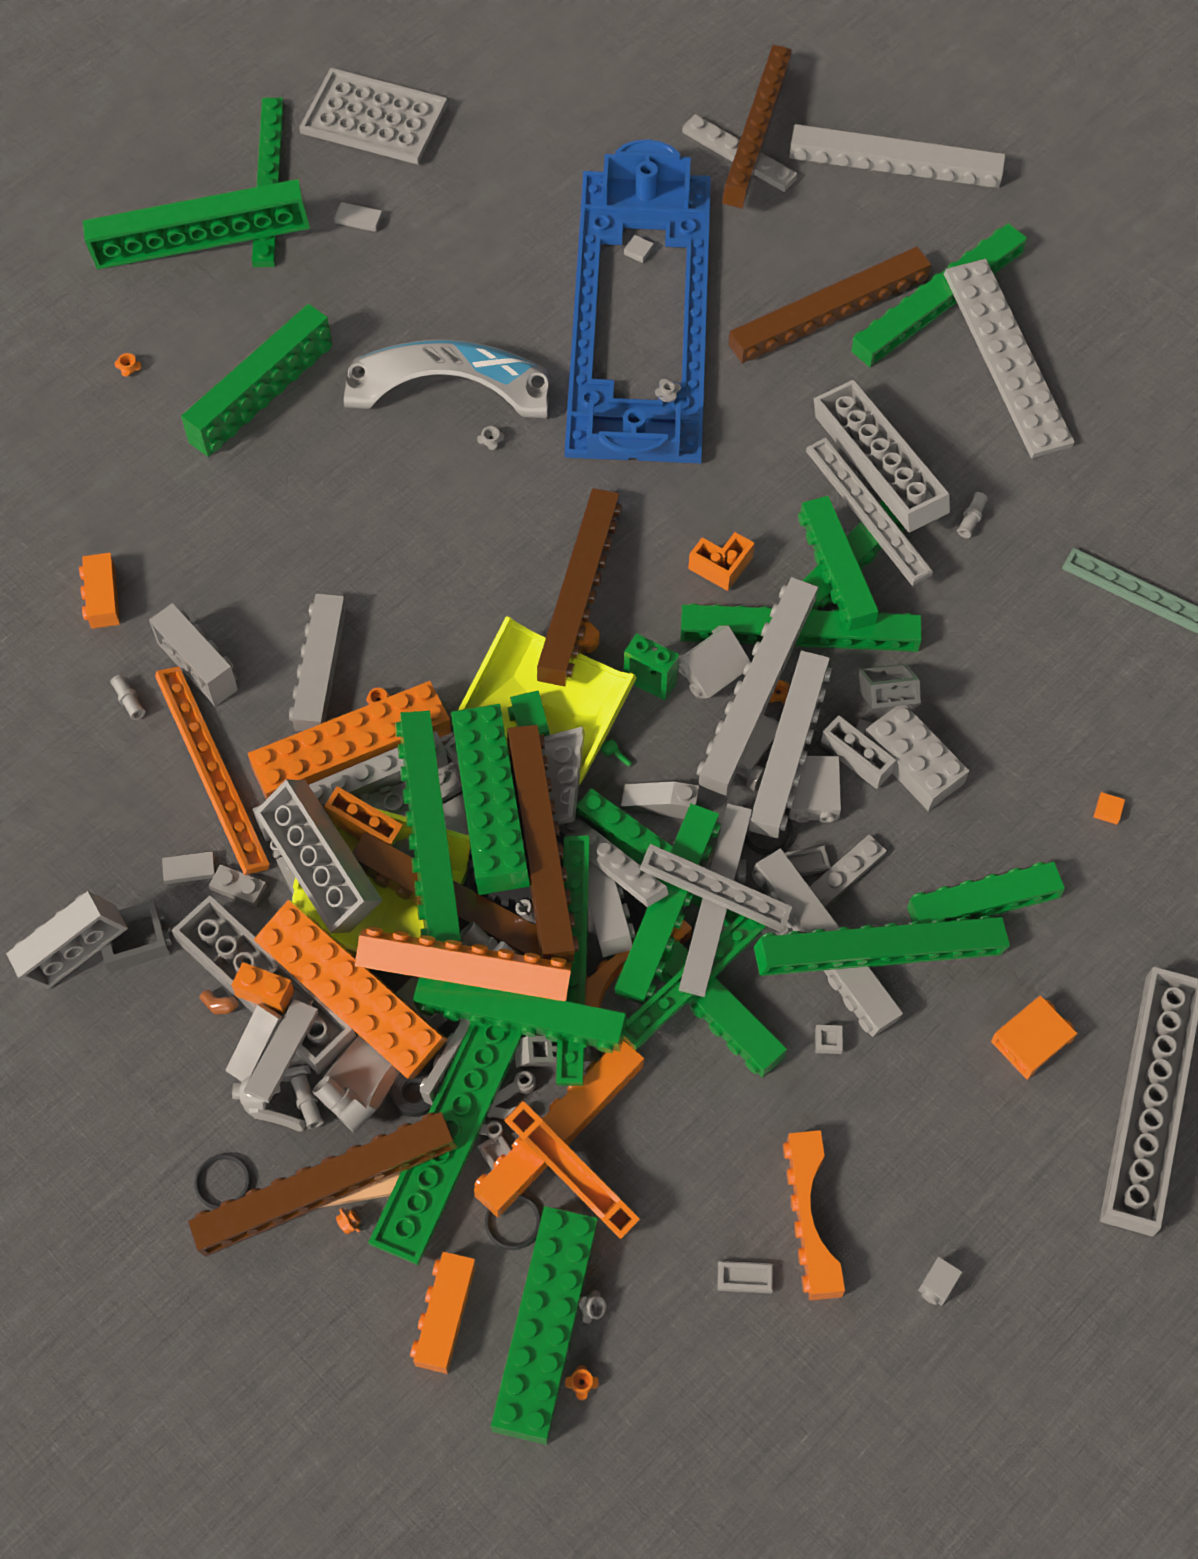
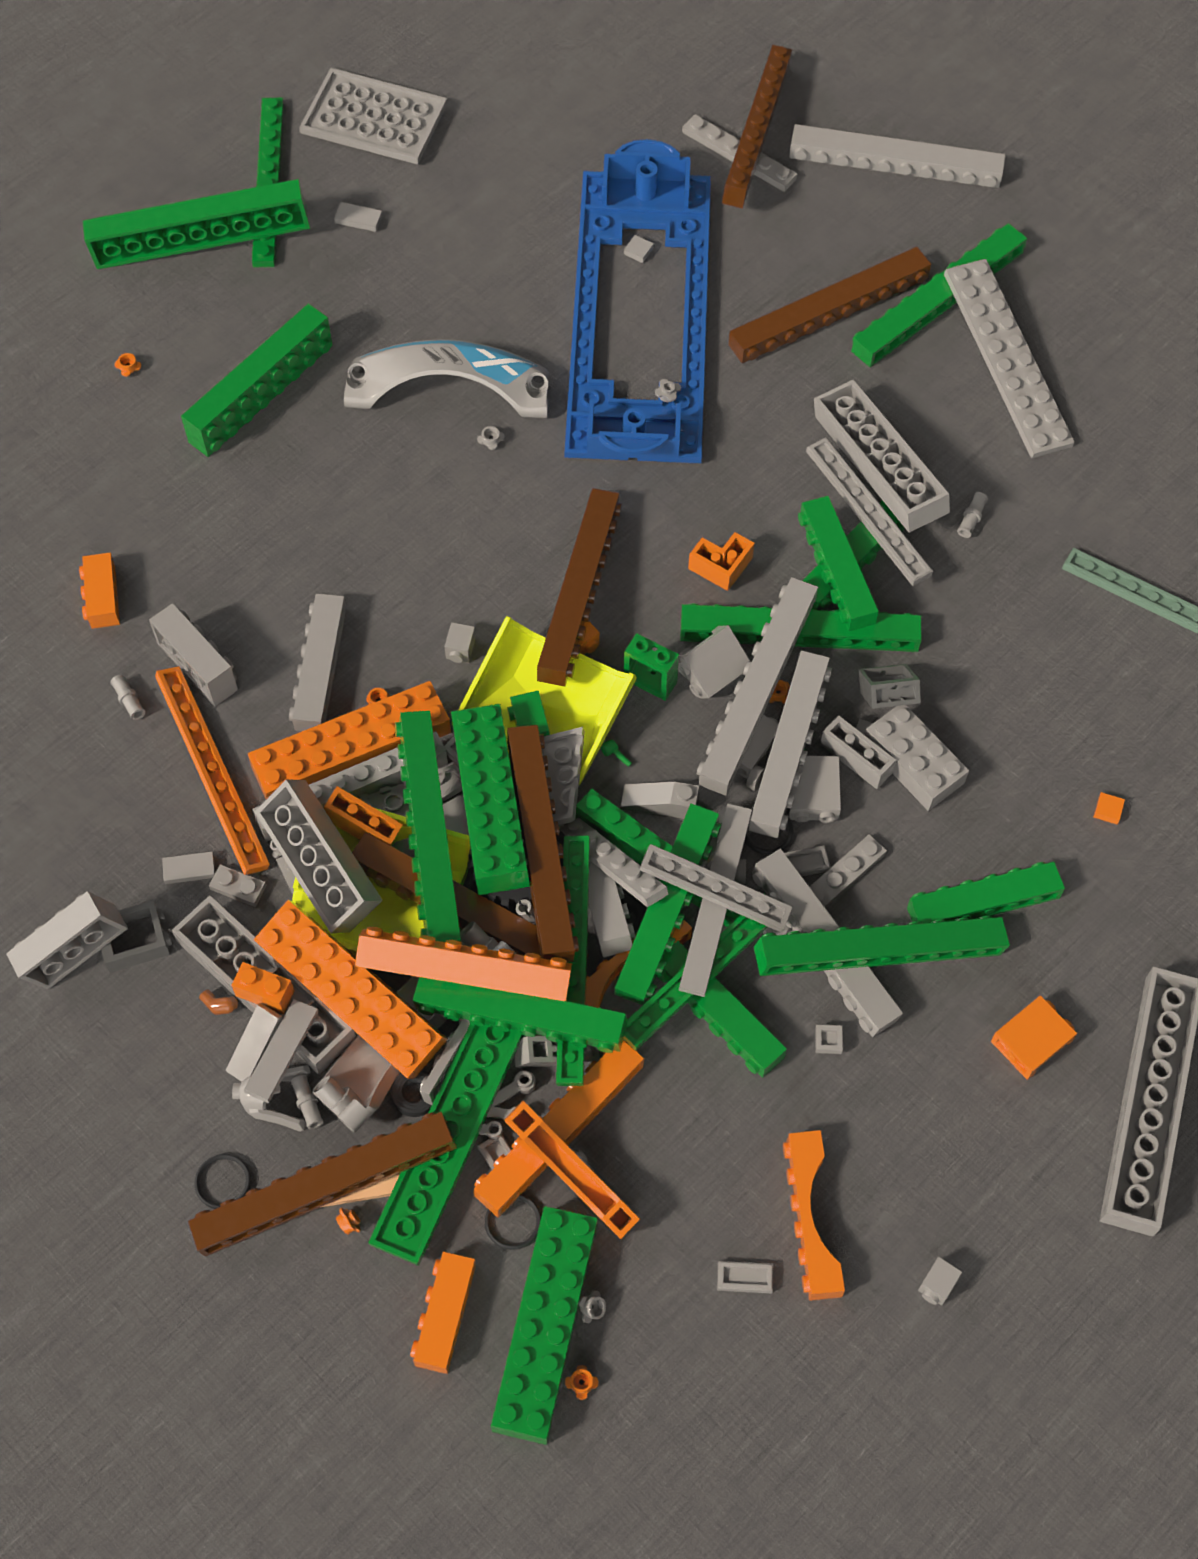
(460, 643): none -> light grey brick

